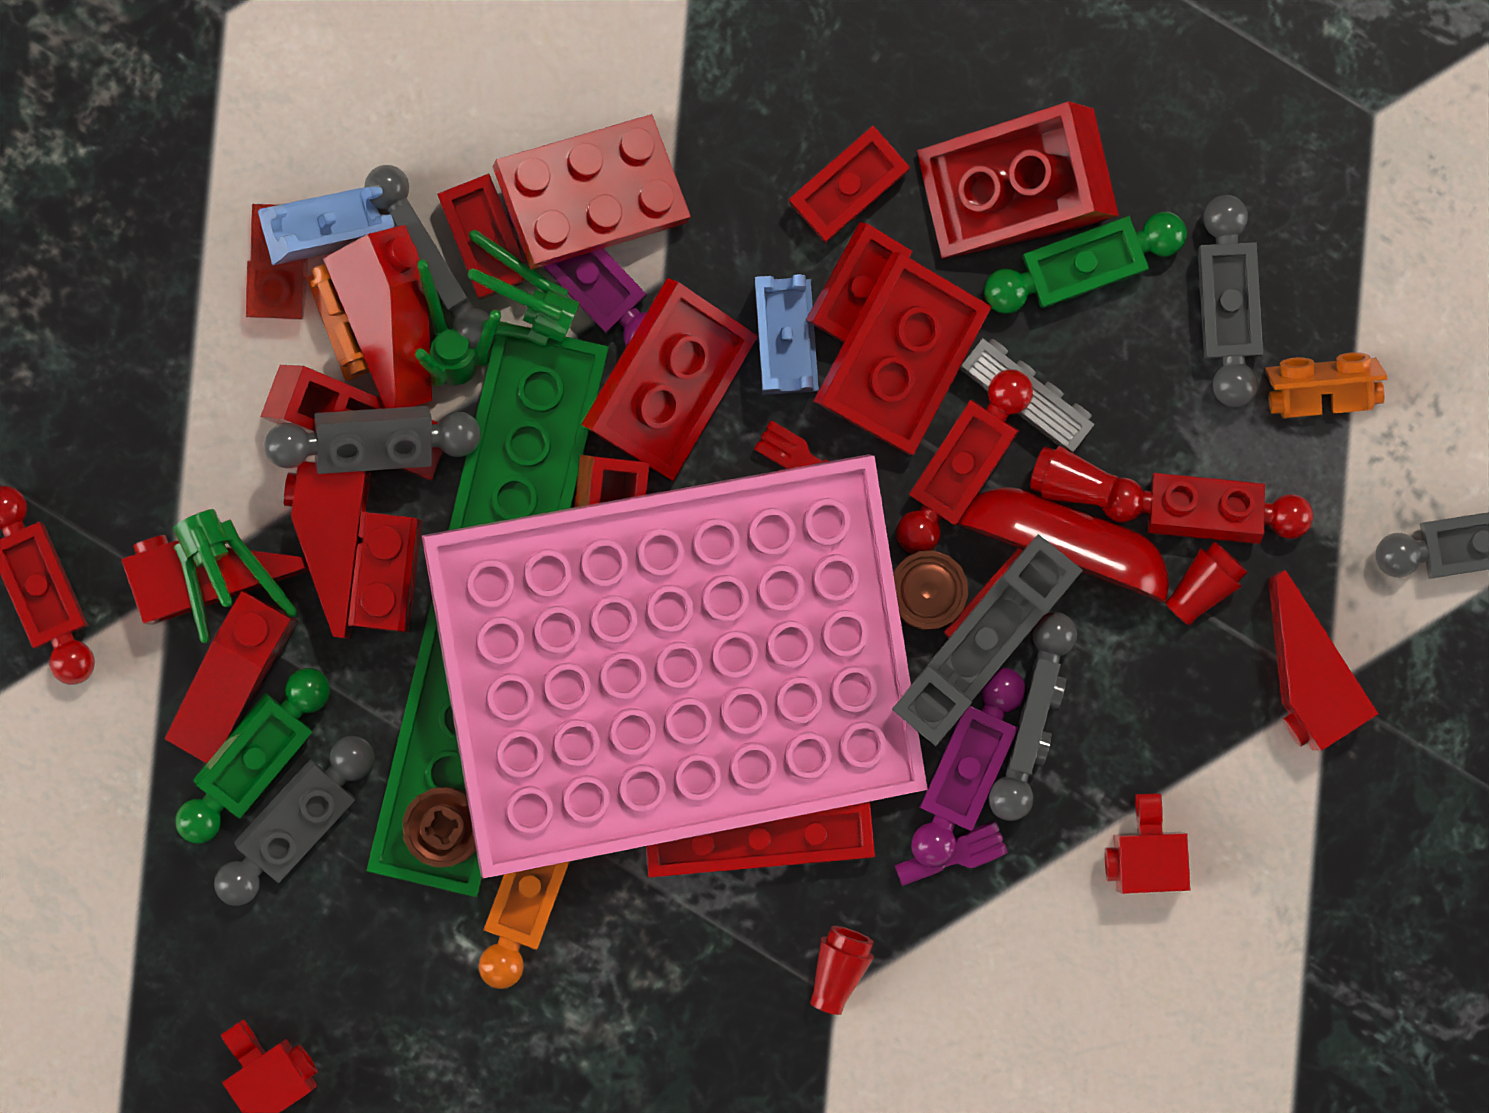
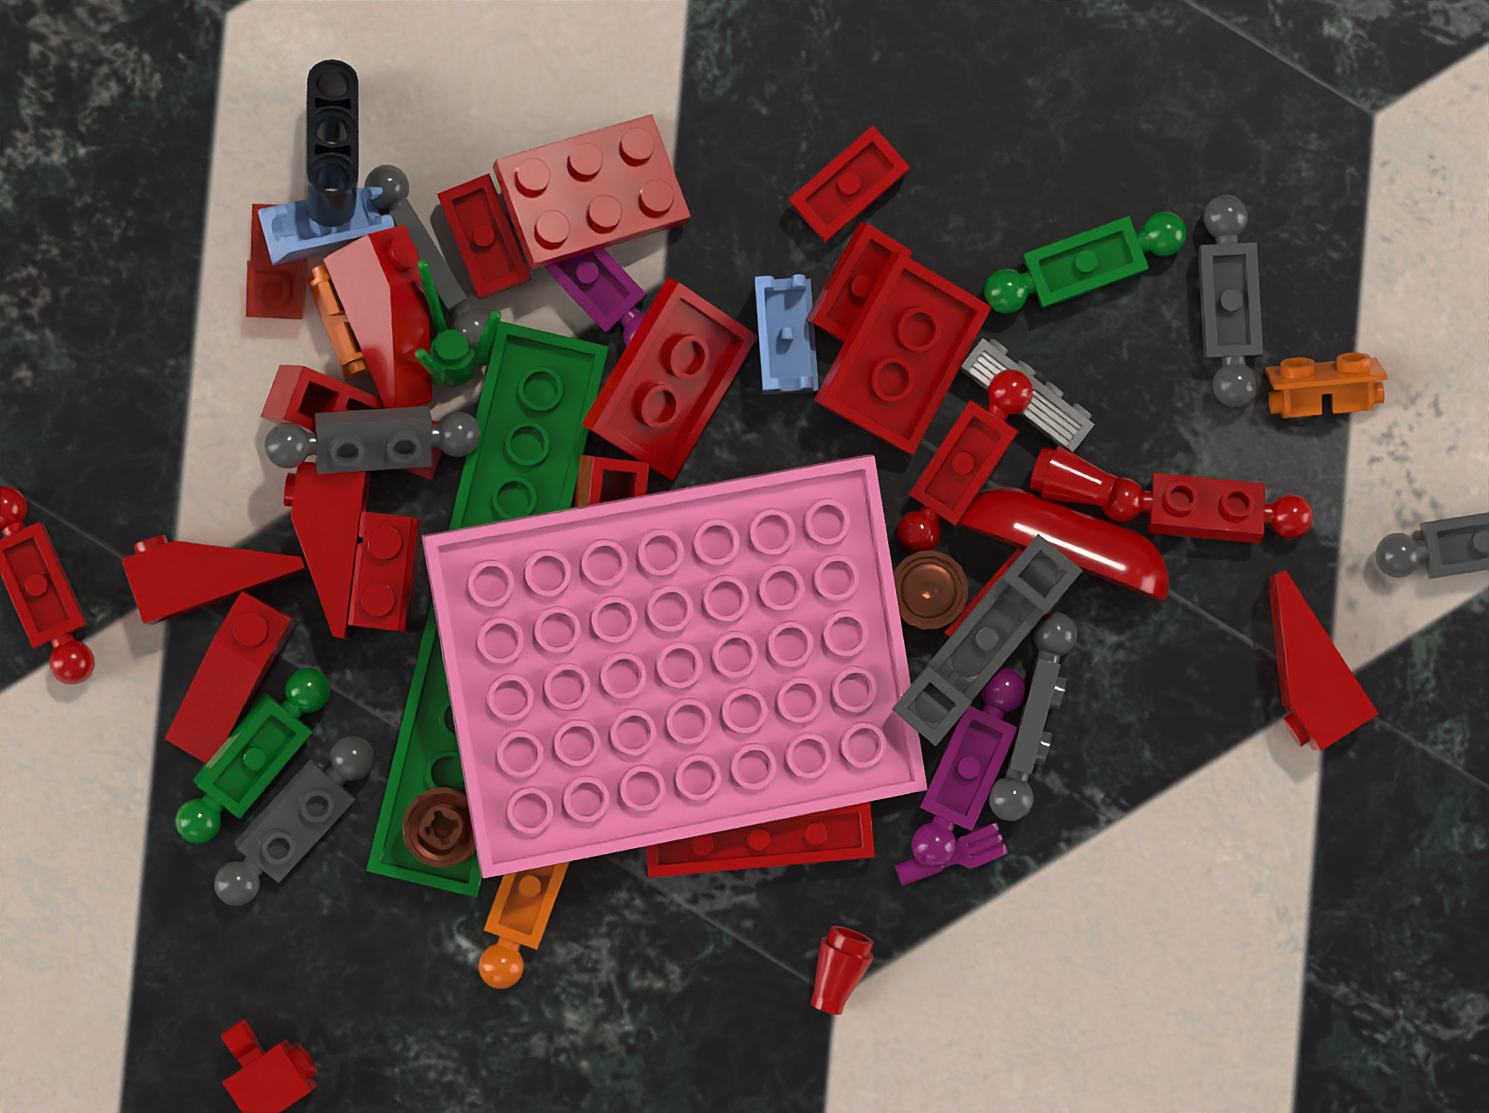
(203, 542): green plant -> none
(329, 164): none -> black beam
(547, 310): green plant -> none
(785, 447): red piece -> none
(1018, 181): red slope -> none
(1151, 857): red brick -> none
(1206, 583): red cone -> none

